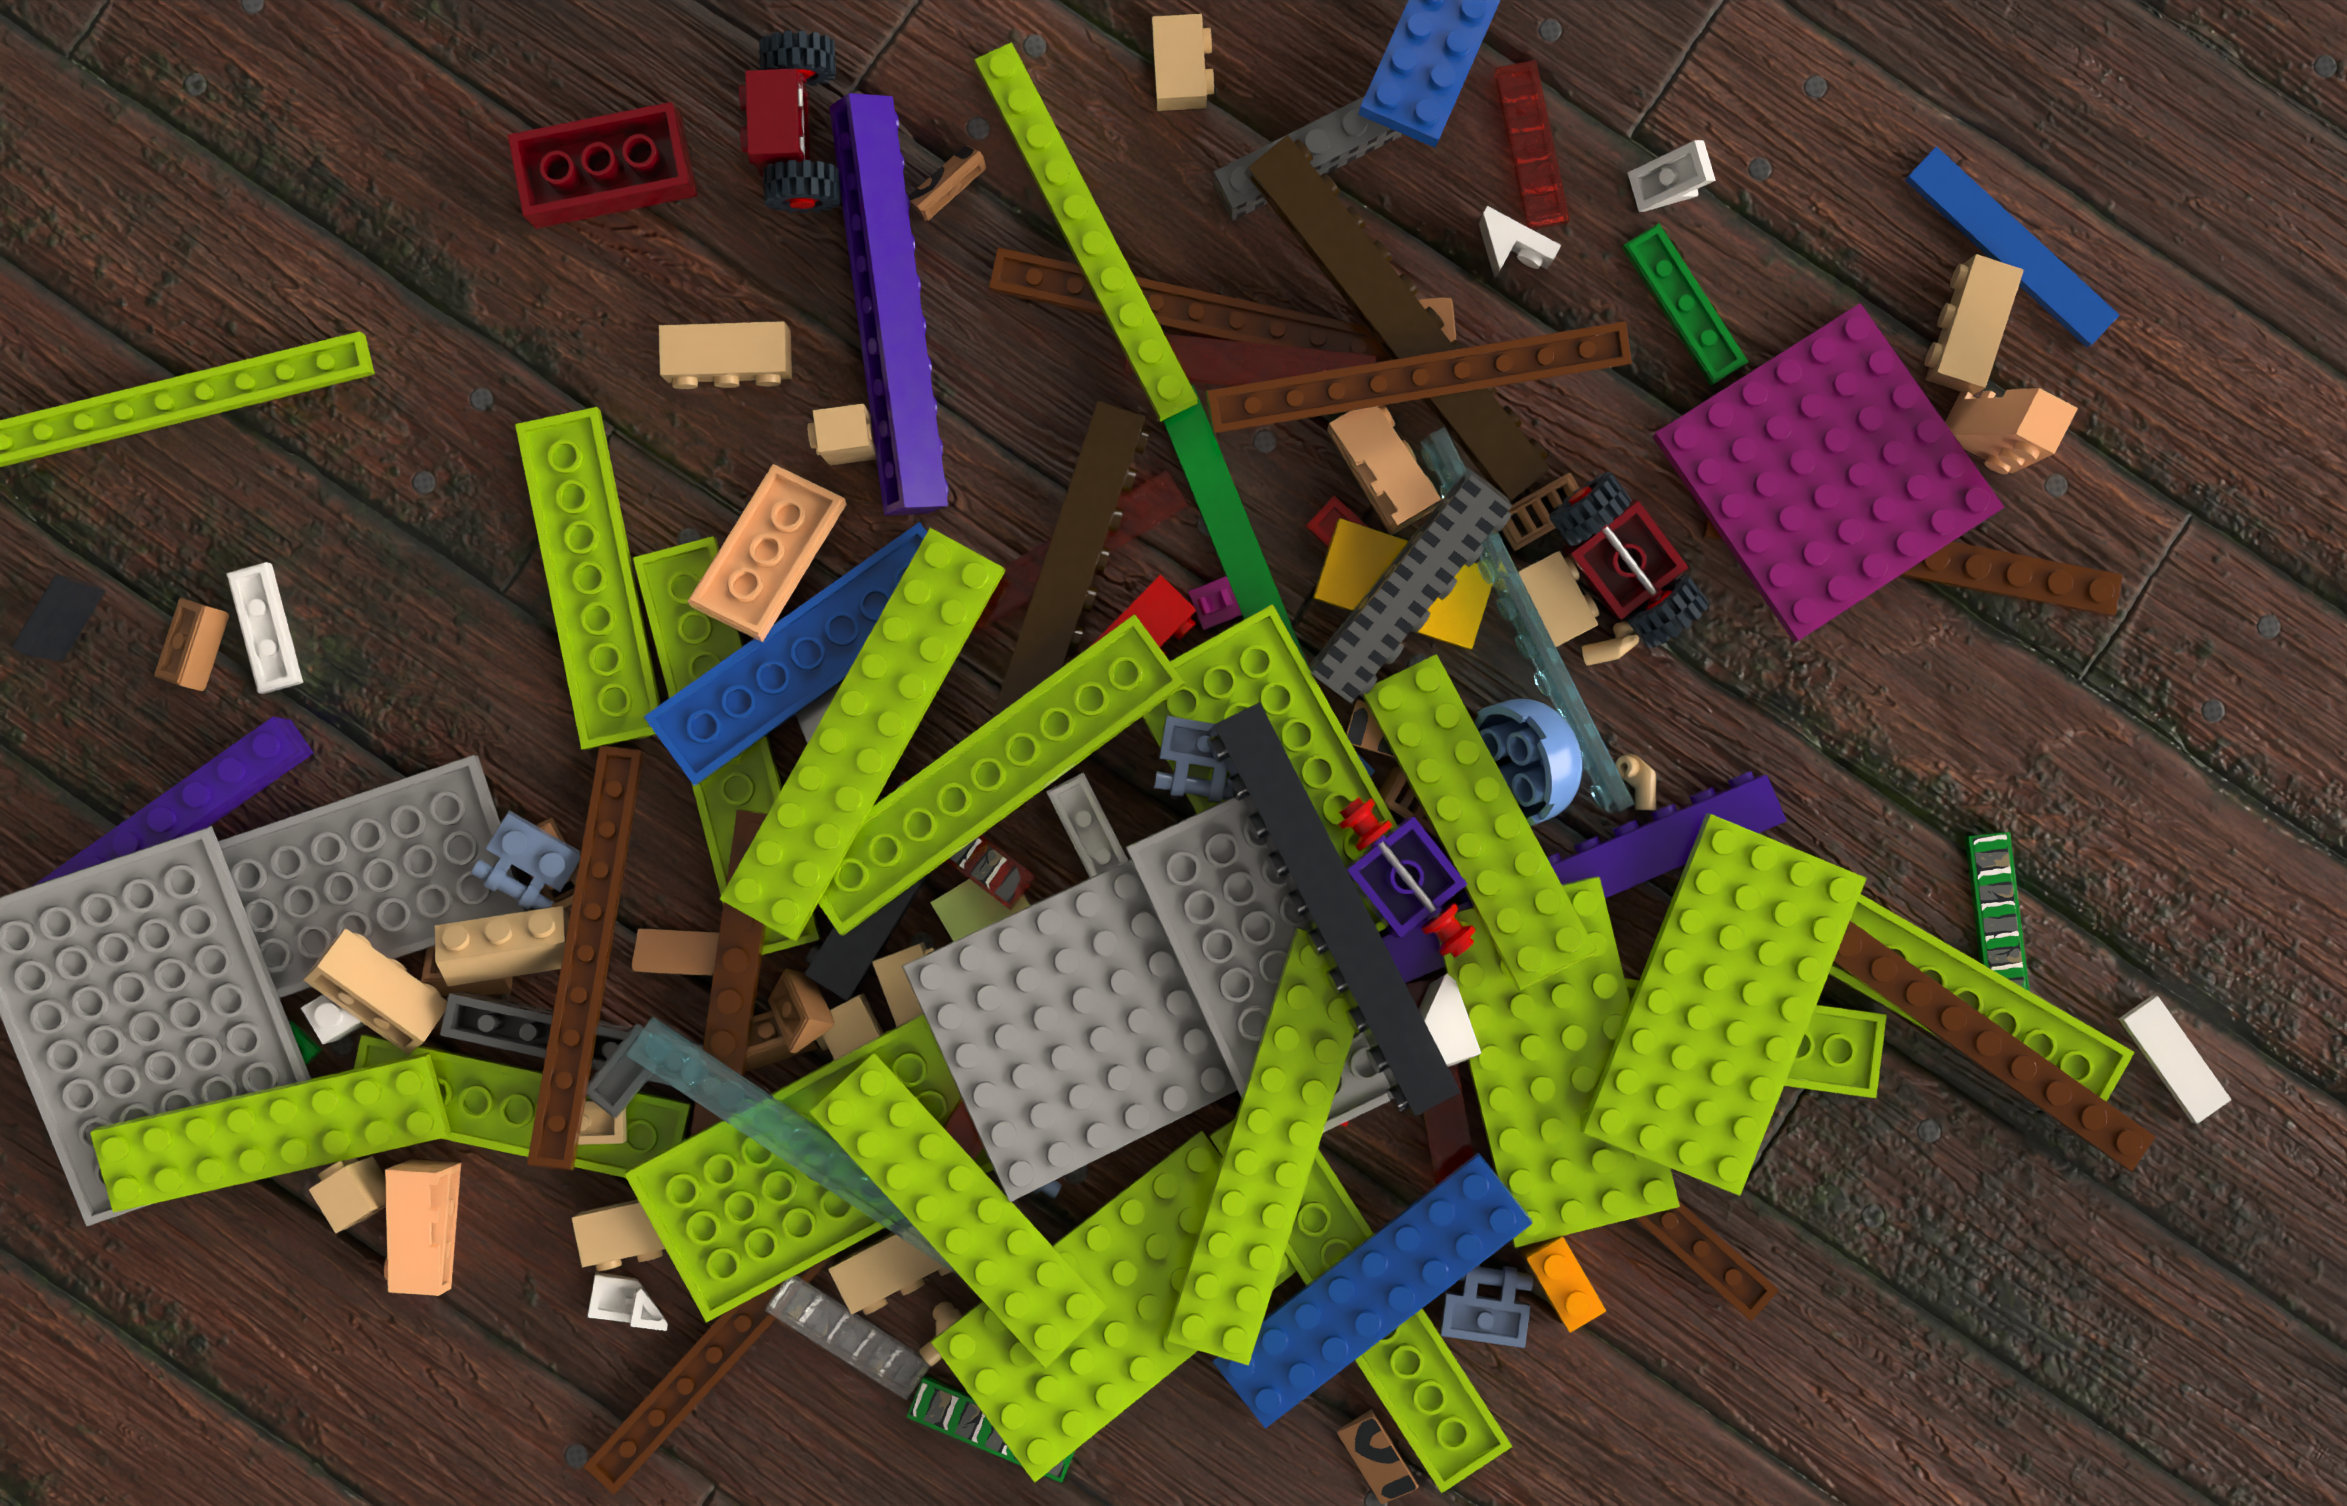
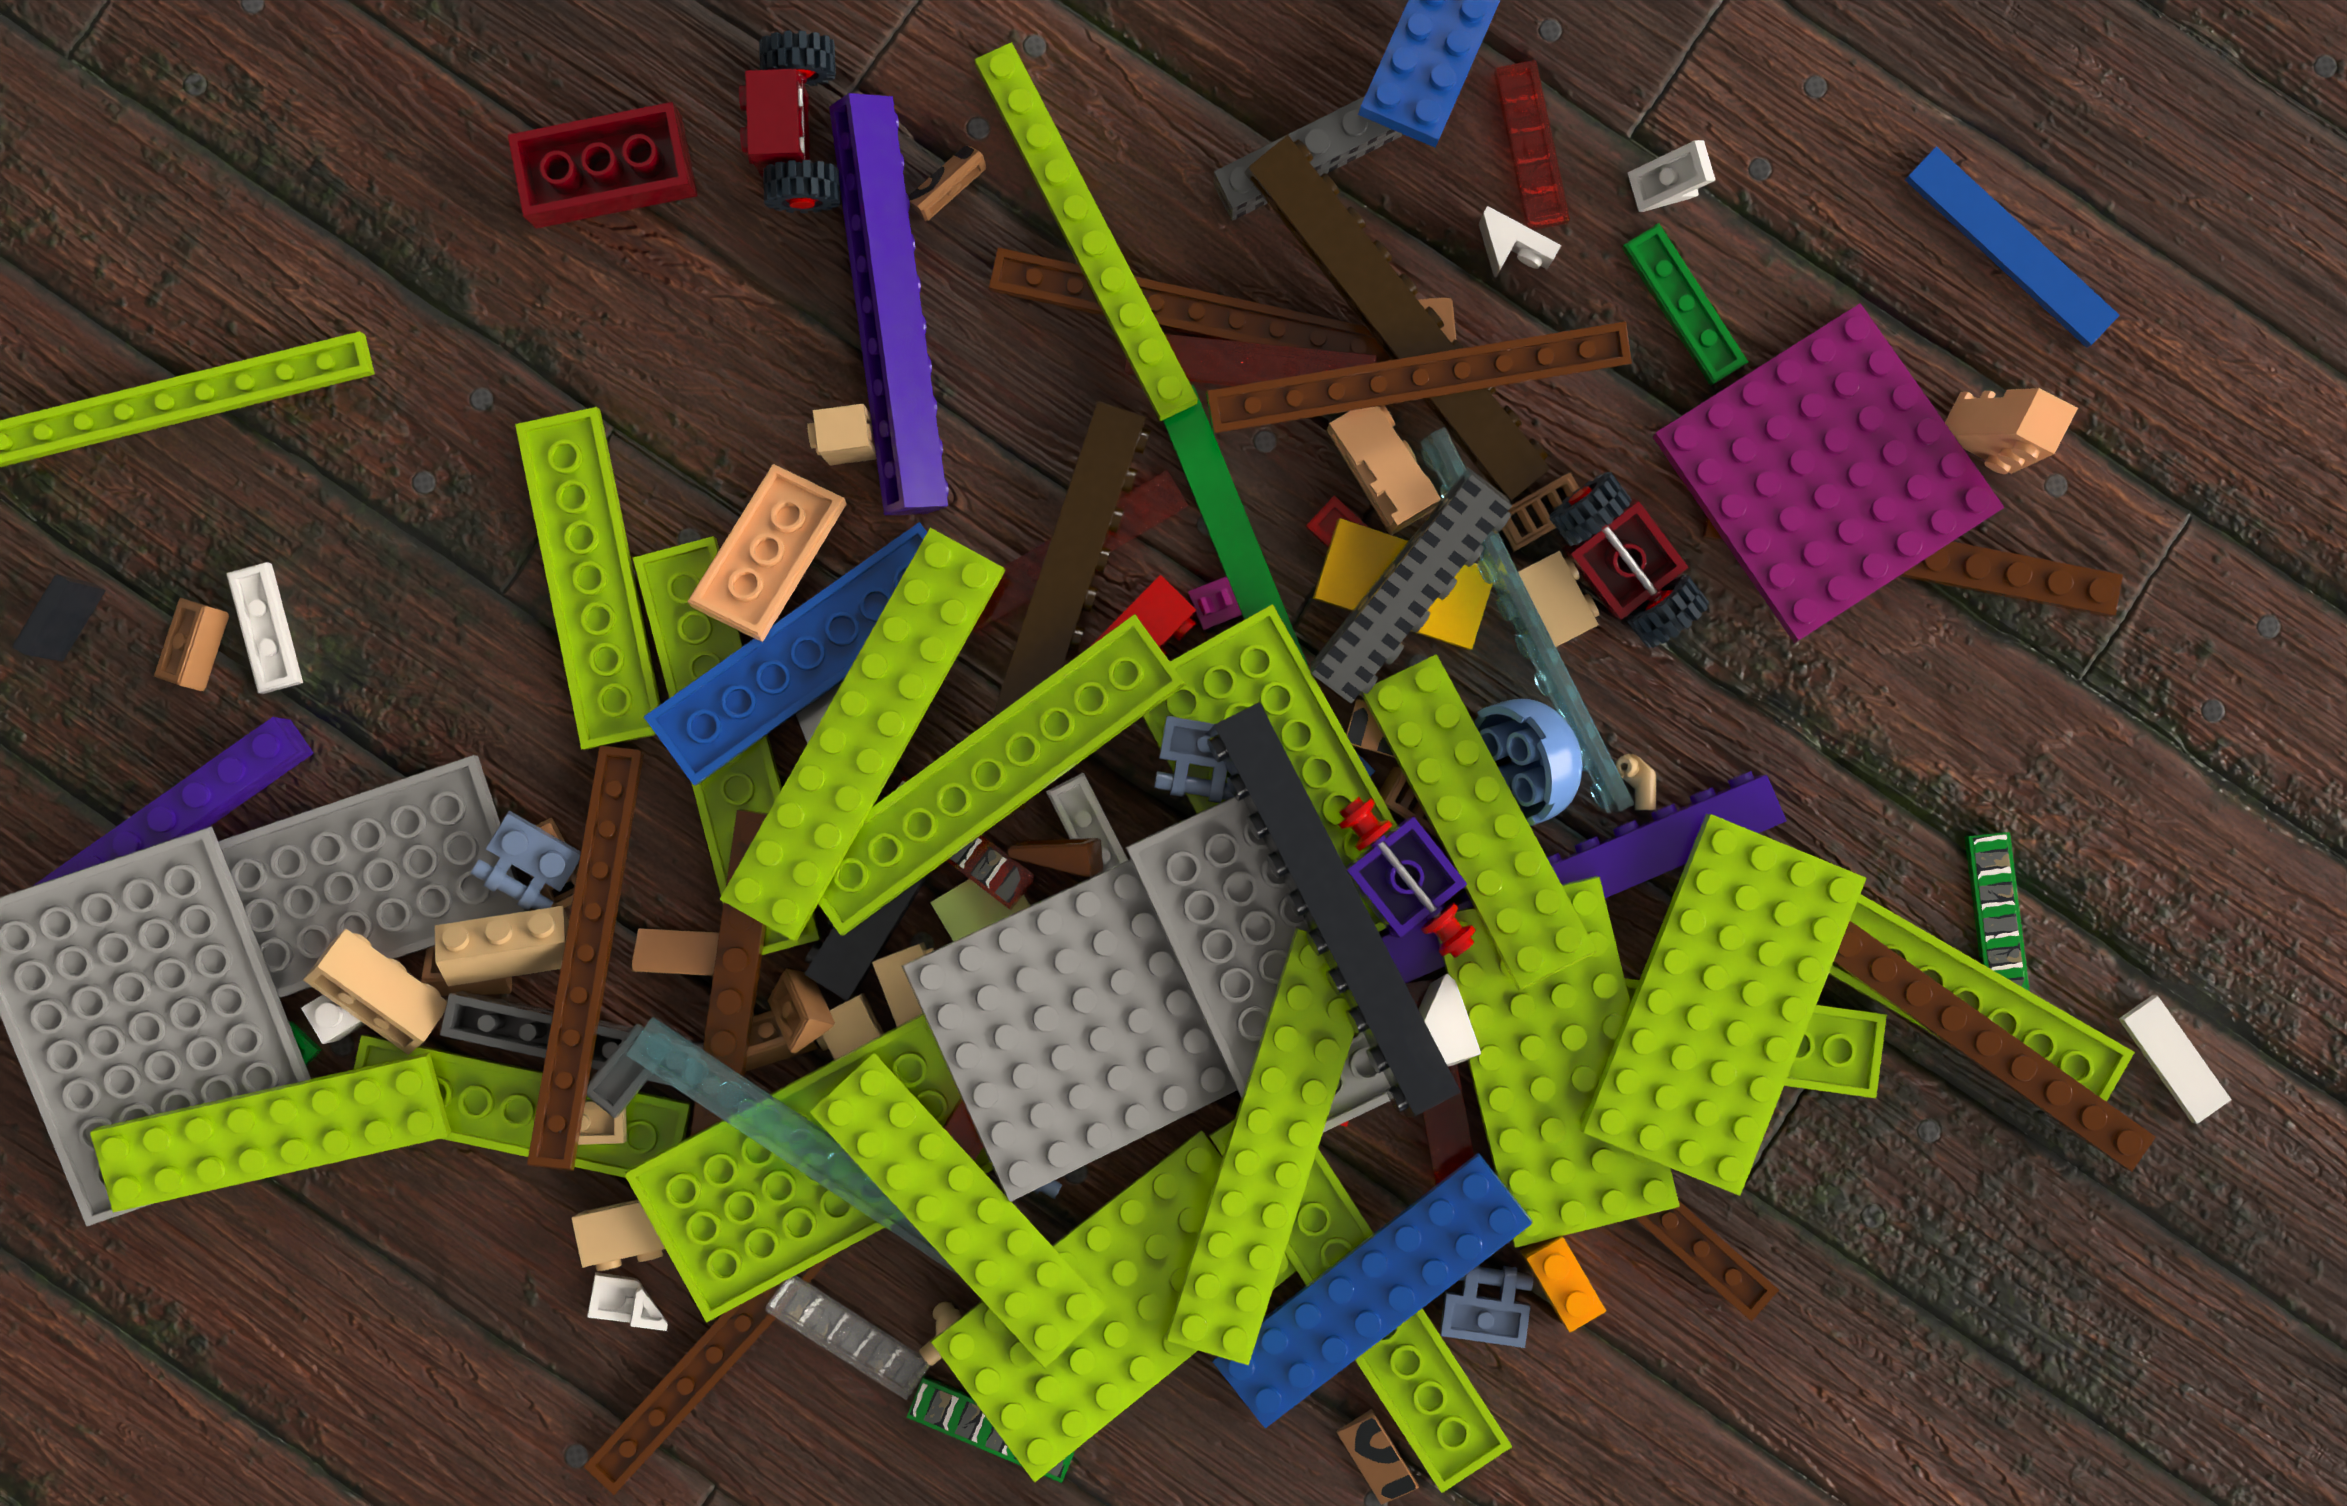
(350, 1192): tan brick -> none
(421, 1226): light nougat wedge -> none
(725, 354): tan brick -> none
(881, 1270): tan brick -> none
(1073, 855): none -> reddish brown slope
(1180, 62): tan brick -> none
(1611, 649): tan arm -> none
(1972, 324): tan brick -> none

